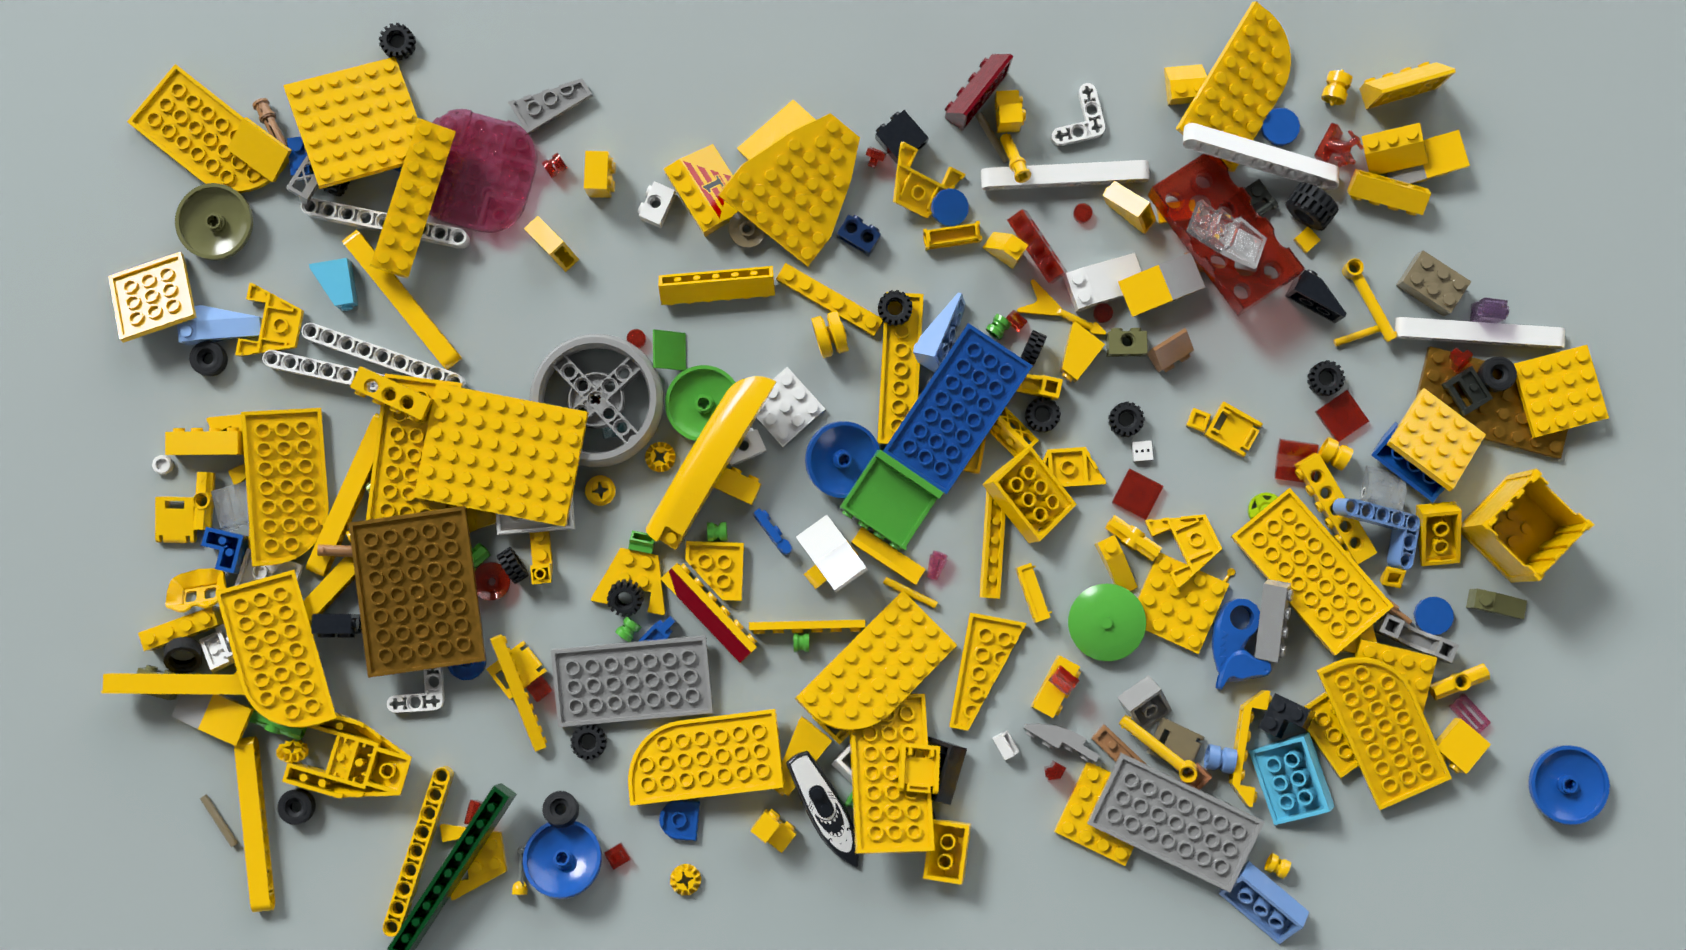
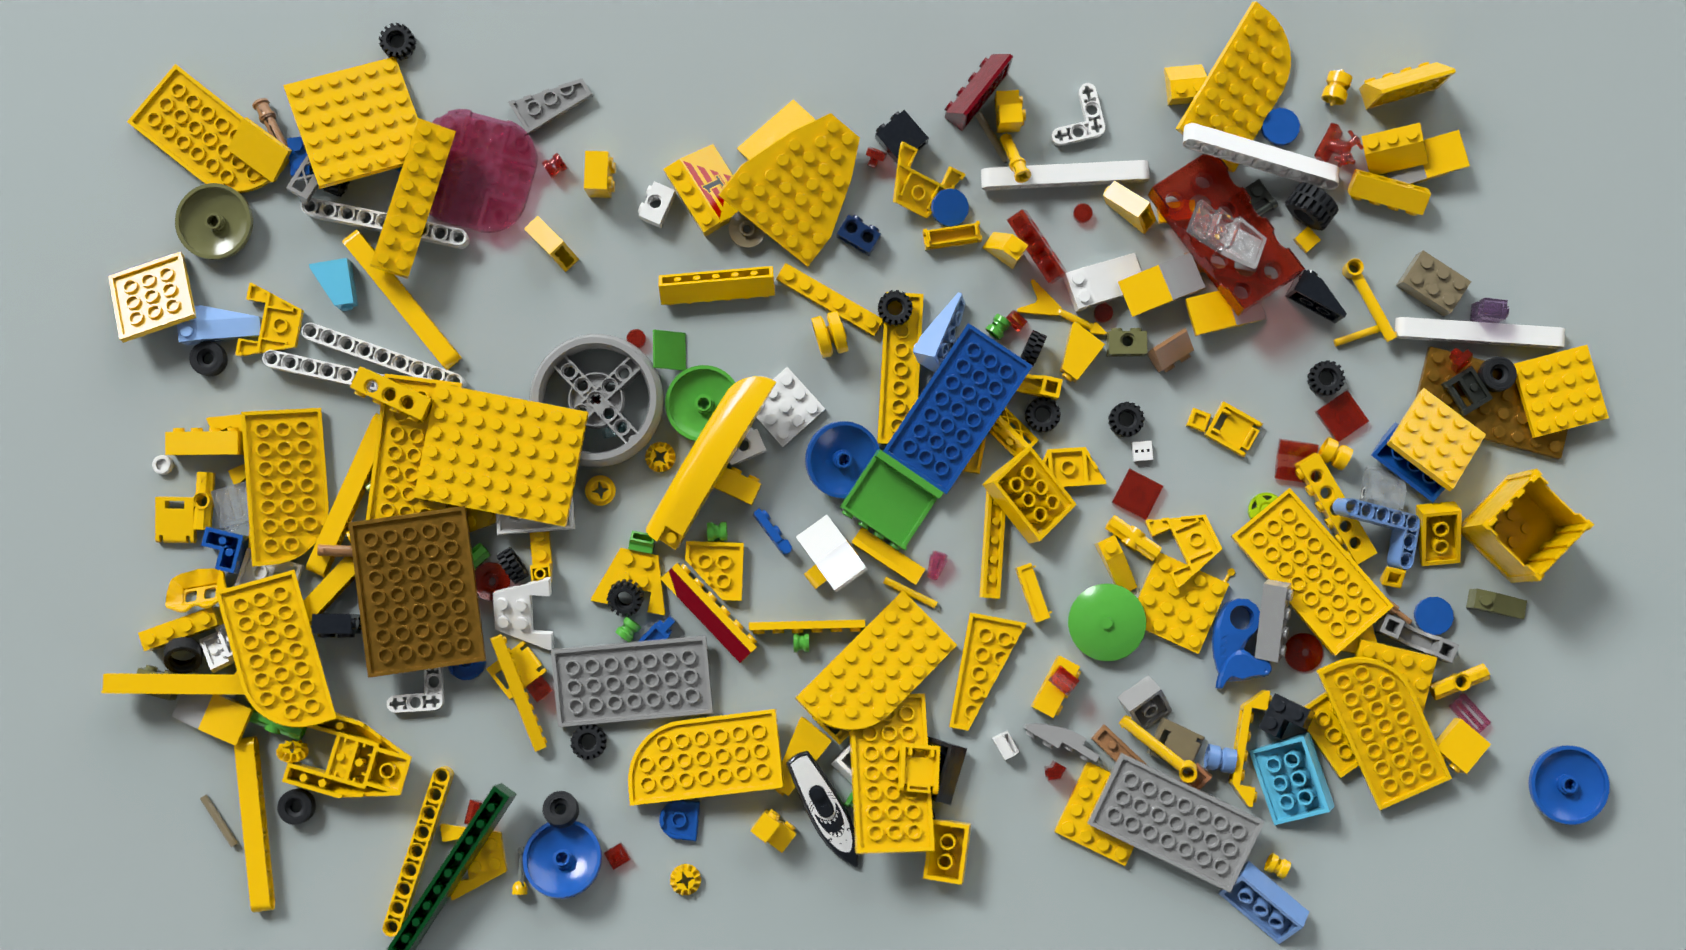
(515, 612): none -> white wing
(1213, 313): none -> yellow slope
(1294, 652): none -> clear red dish

